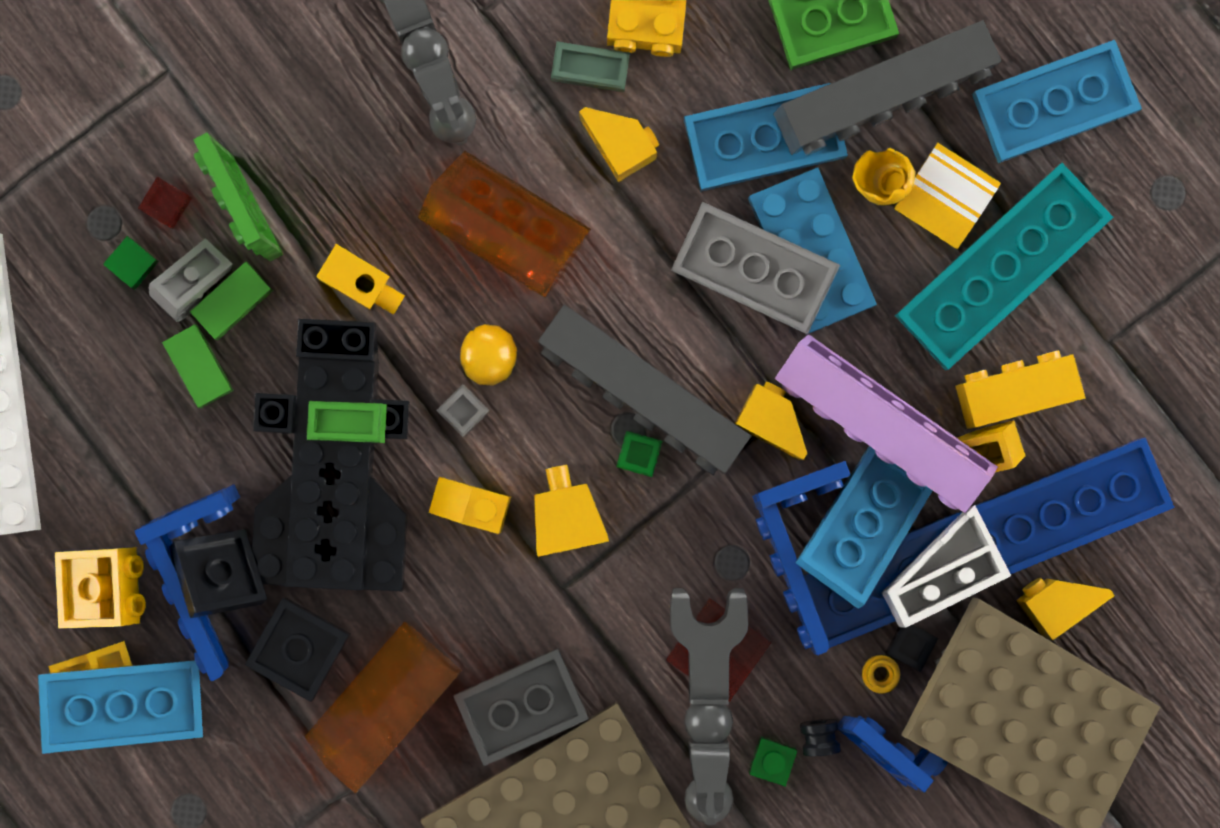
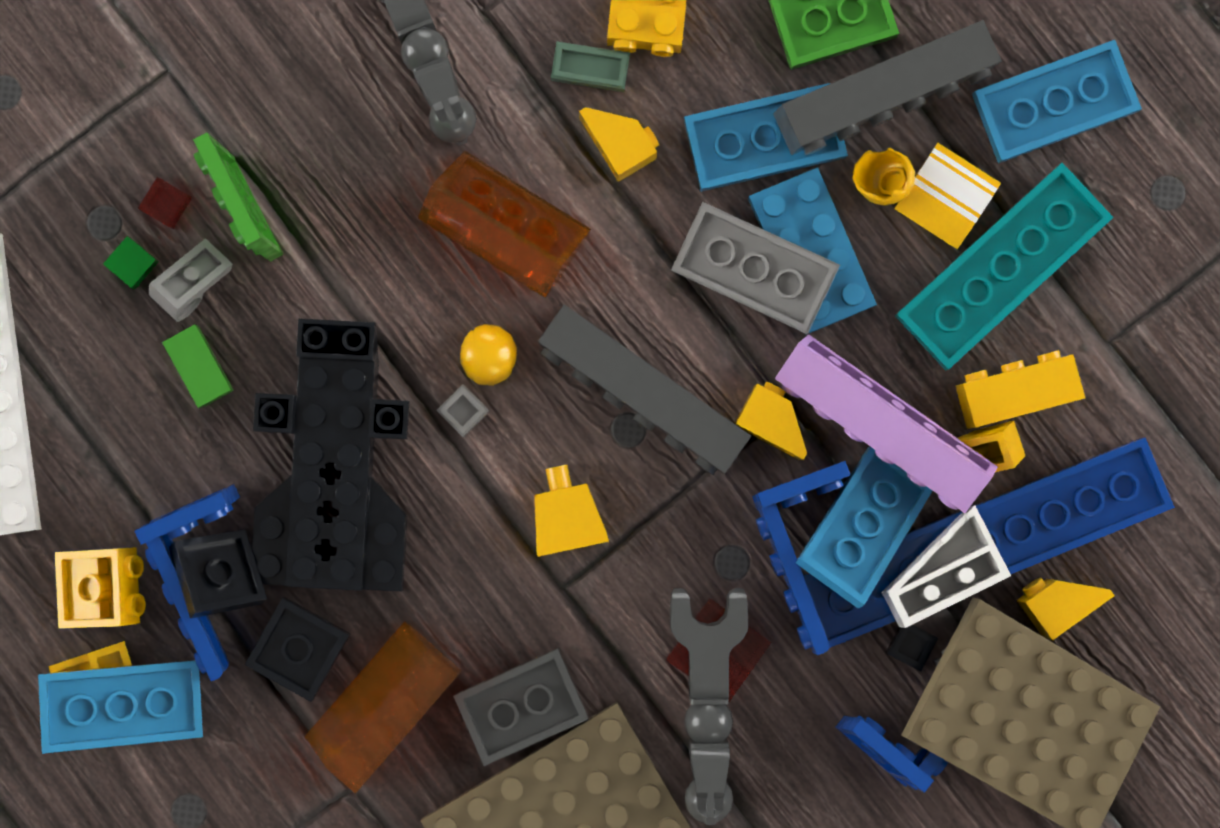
(231, 301): bright green tile -> none
(344, 269): yellow torso -> none
(346, 421): bright green tile -> none
(470, 505): yellow slope -> none
(639, 454): green tile -> none
(772, 761): green plate -> none
(820, 737): black wheel -> none
(891, 679): yellow plate -> none

